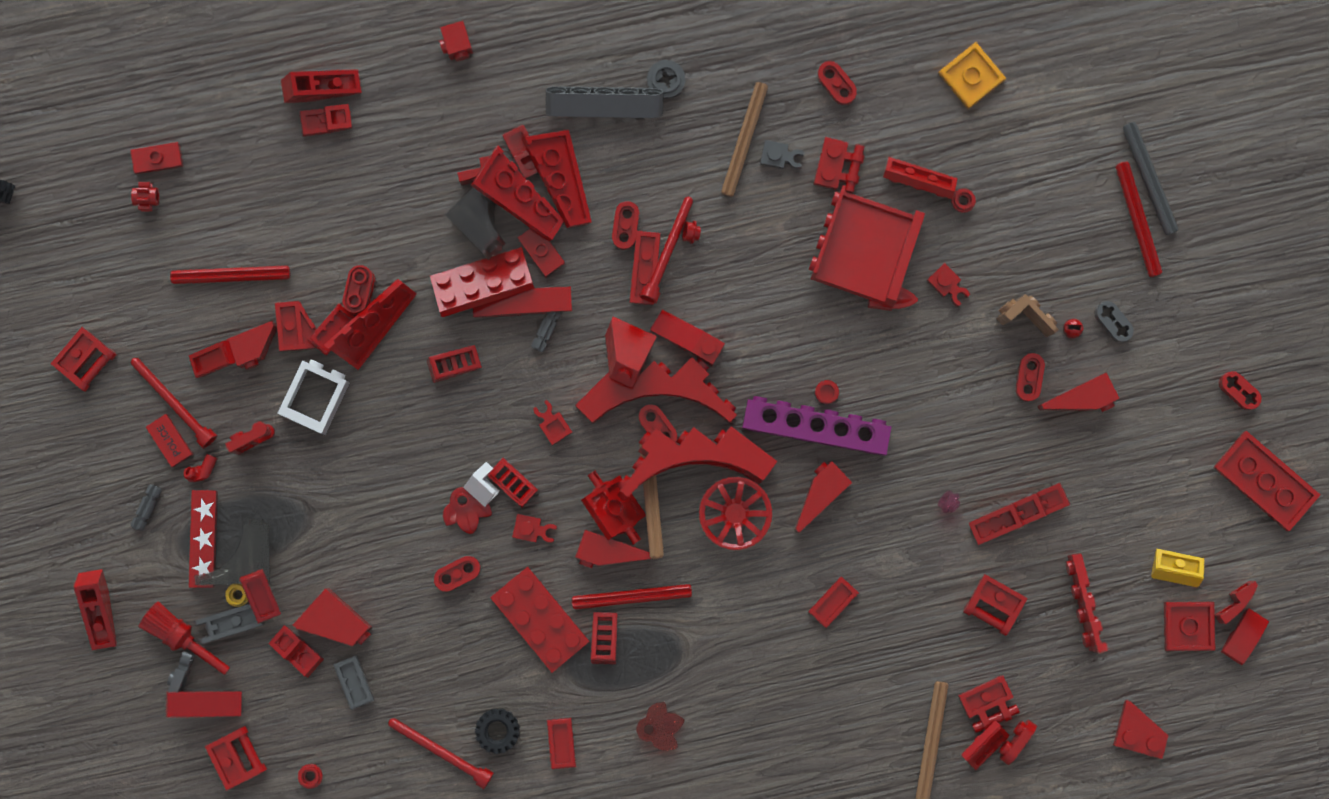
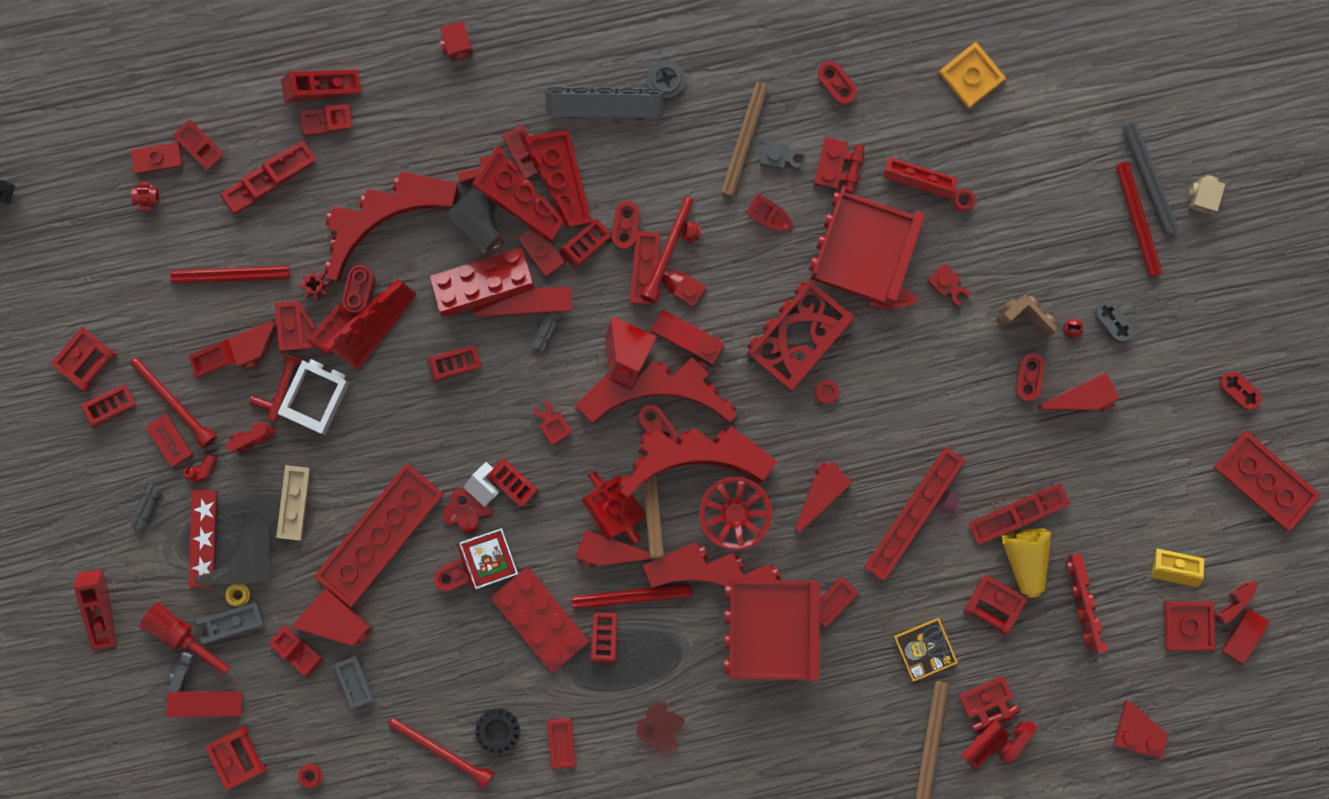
(112, 413): none -> red slope
(198, 144): none -> red slope
(260, 596): red tile -> none
(268, 177): none -> red slope
(274, 406): none -> red piece
(293, 502): none -> tan plate
(310, 281): none -> red gear
(352, 226): none -> red arch
(379, 535): none -> red plate
(487, 559): none -> tile
(529, 529): red plate -> none
(571, 257): none -> red slope
(683, 286): none -> red plate
(690, 565): none -> red arch
(769, 214): none -> red plate
(773, 629): none -> red panel
(832, 328): none -> red fence
(875, 445): magenta brick -> none
(914, 513): none -> red plate
(925, 649): none -> tile
(1029, 558): none -> yellow cone
(1206, 194): none -> tan brick

